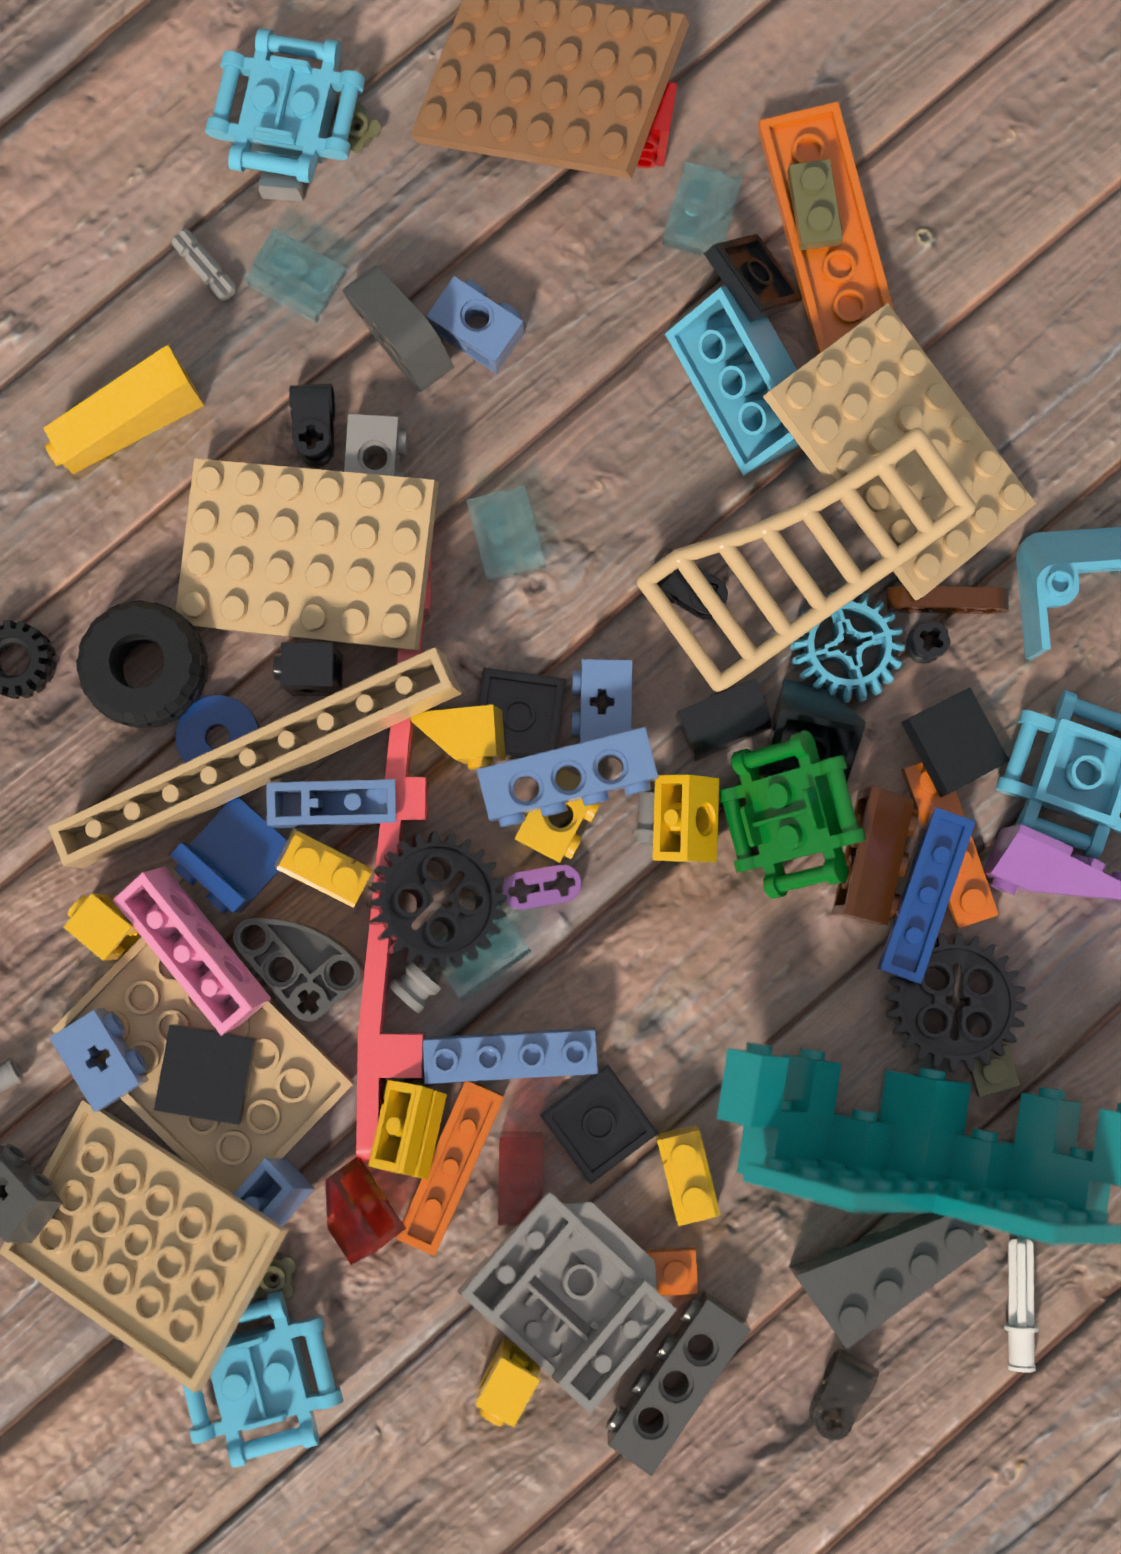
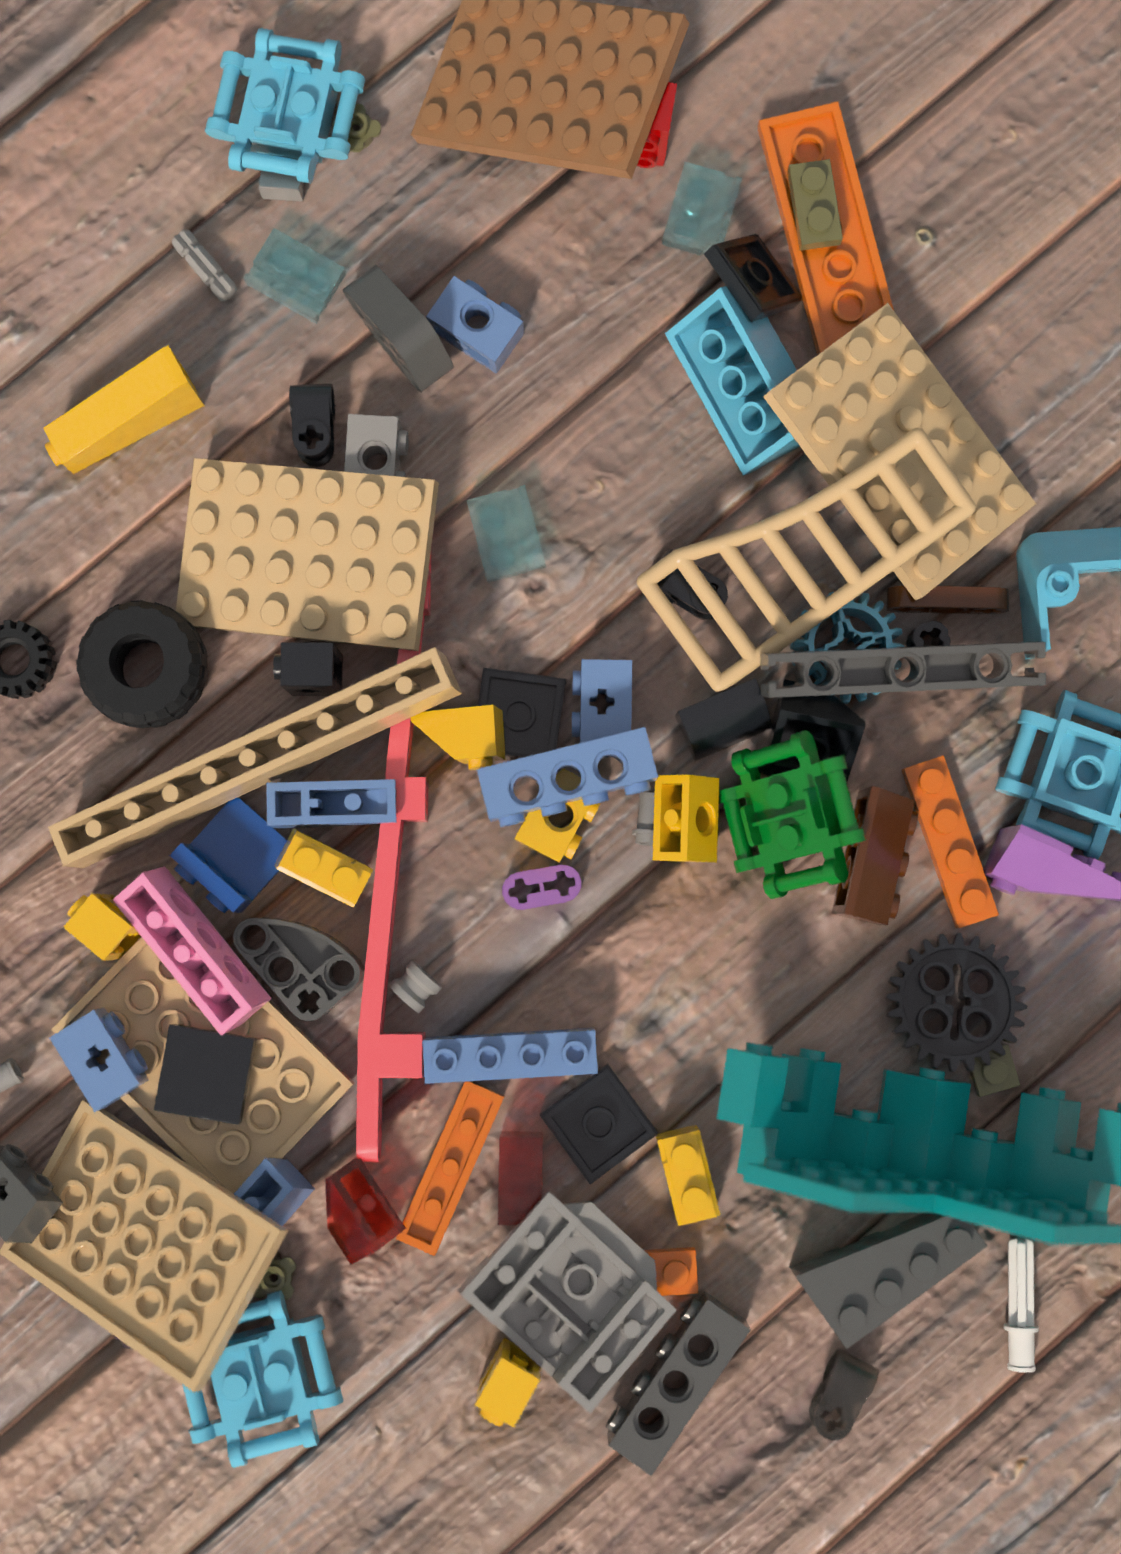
(206, 714): blue tile -> none
(407, 1129): yellow brick -> none
(410, 875): black gear -> none
(505, 952): clear light blue plate -> none
(926, 895): blue plate -> none
(930, 669): none -> dark grey piece
(955, 742): black tile -> none

